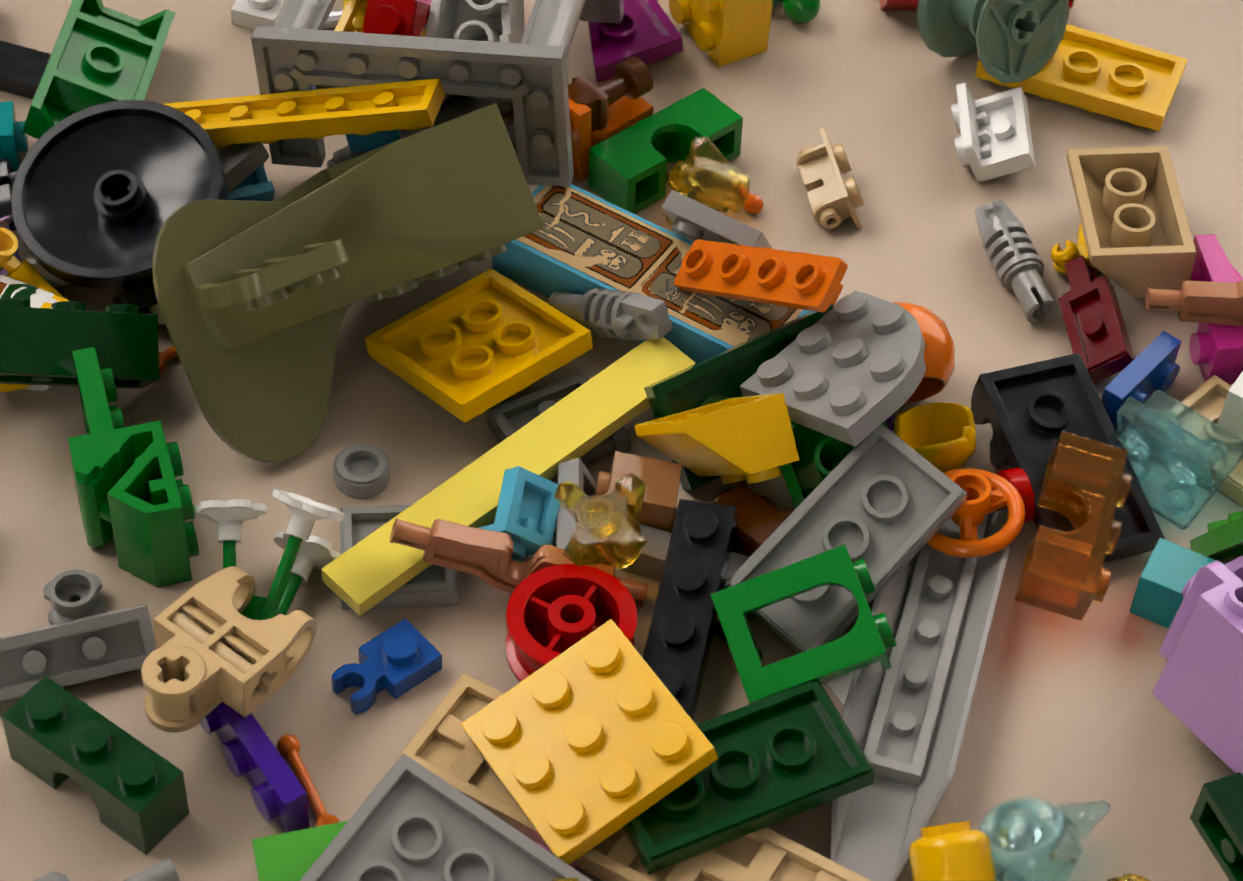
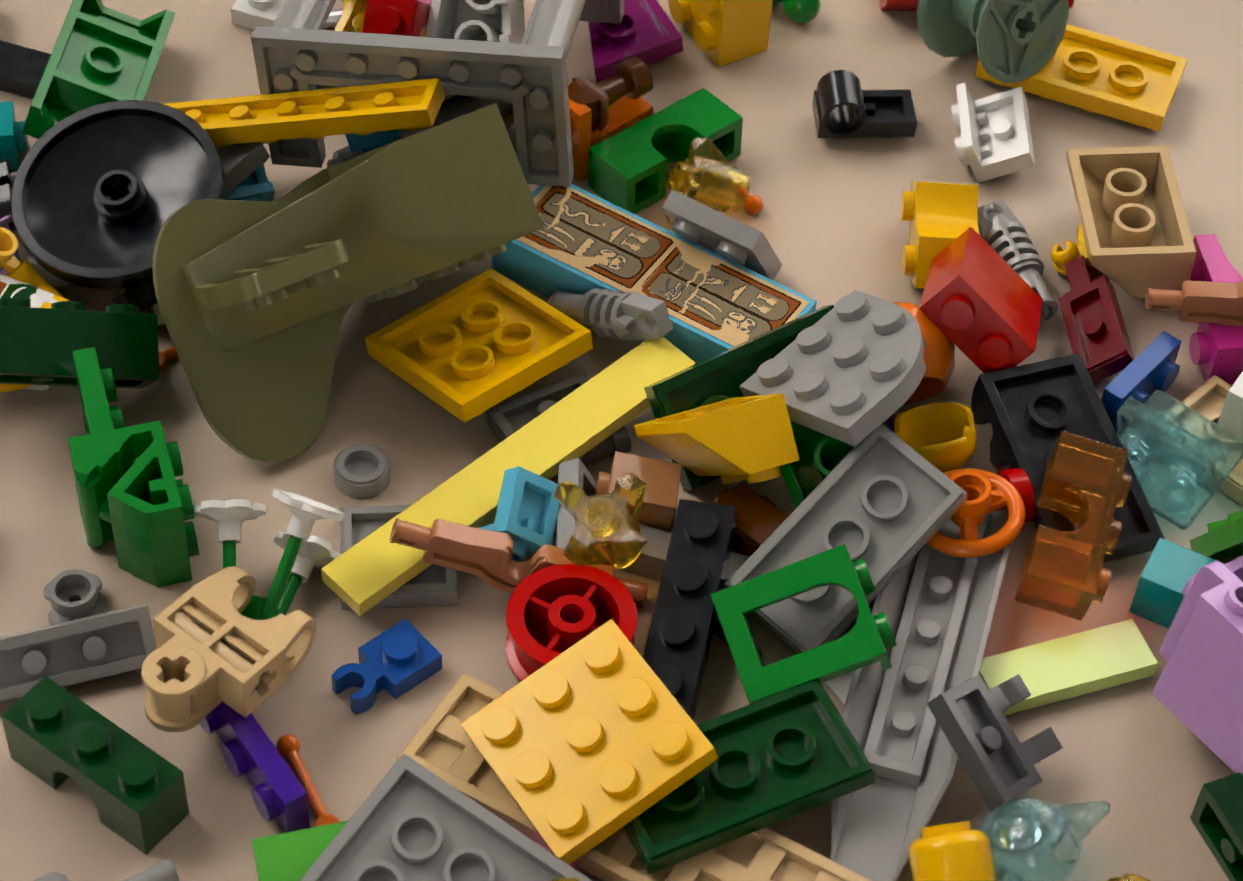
(762, 275): orange bracket -> none
(838, 196): tan hinge -> none
(849, 112): none -> black plate
(936, 218): none -> yellow brick
(982, 304): none -> red brick
(986, 742): none -> dark grey plate
(1073, 664): none -> yellowish green tile

